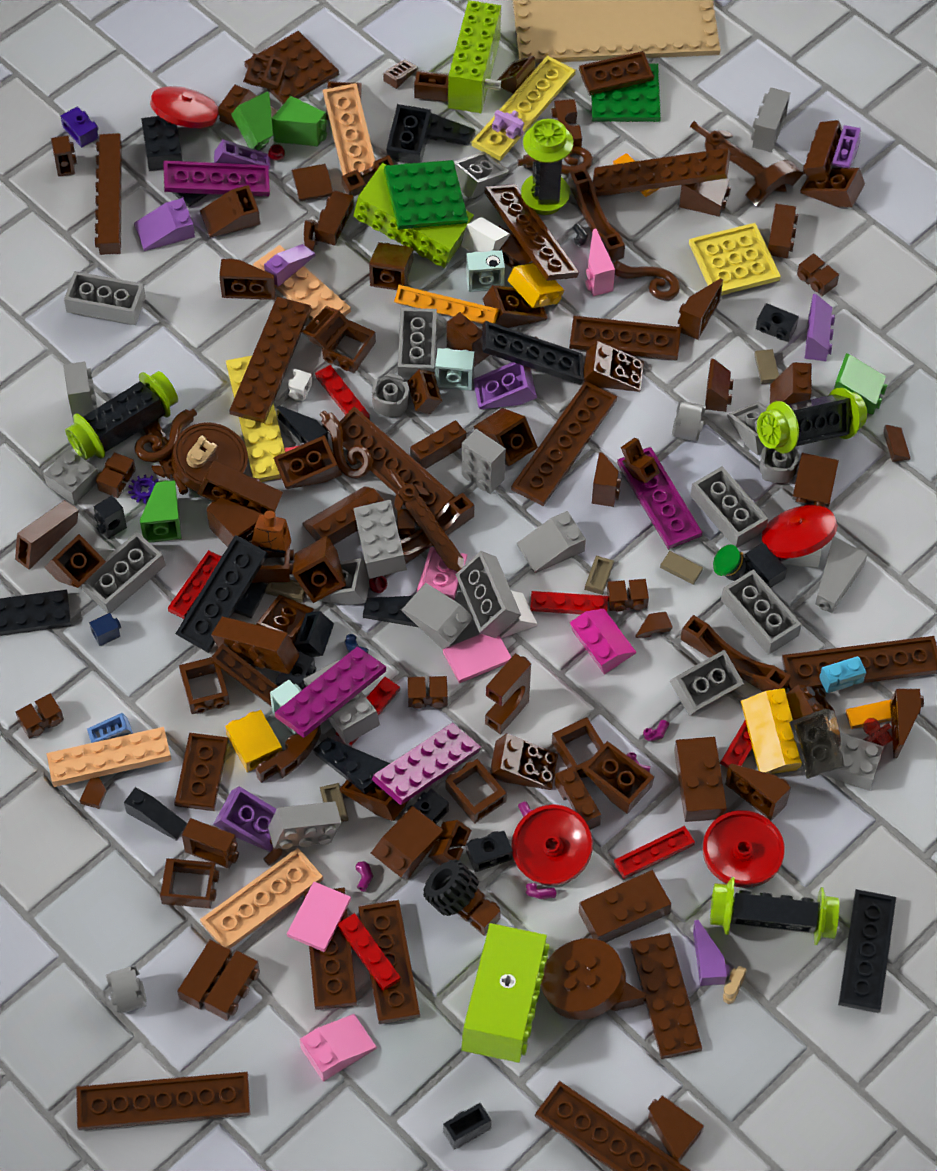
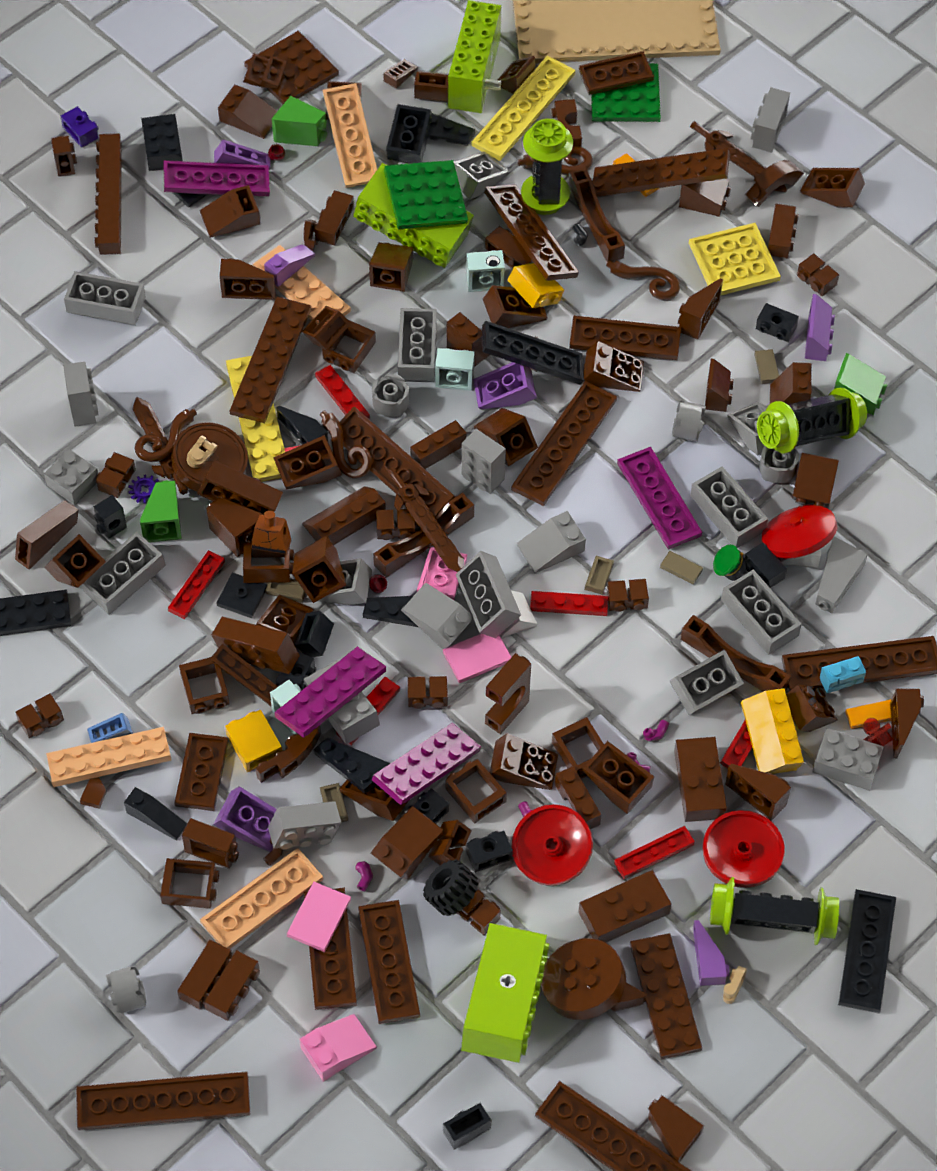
(105, 629): dark blue brick -> none
(122, 416): black brick -> none
(165, 225): medium lavender slope -> none
(184, 107): red dish -> none
(222, 592): black plate -> none
(255, 121): bright green slope -> none
(300, 385): white brick -> none
(312, 182): reddish brown slope -> none
(351, 643): dark blue arm -> none
(356, 181): reddish brown arch -> none
(369, 952): red plate -> none
(380, 539): light grey brick -> none
(424, 391): reddish brown brick -> none
(445, 305): light orange plate -> none
(483, 236): white slope -> none
(509, 122): lavender hips -> none
(547, 893): magenta arm -> none
(600, 268): bright pink slope -> none
(602, 639): dark pink slope -> none
(606, 482): reddish brown slope -> none
(637, 463): reddish brown brick -> none
(654, 623): reddish brown slope -> none
(818, 742): clear smoke slope -> none
(822, 151): reddish brown brick -> none
(847, 147): medium lavender slope -> none
(896, 443): reddish brown slope -> none

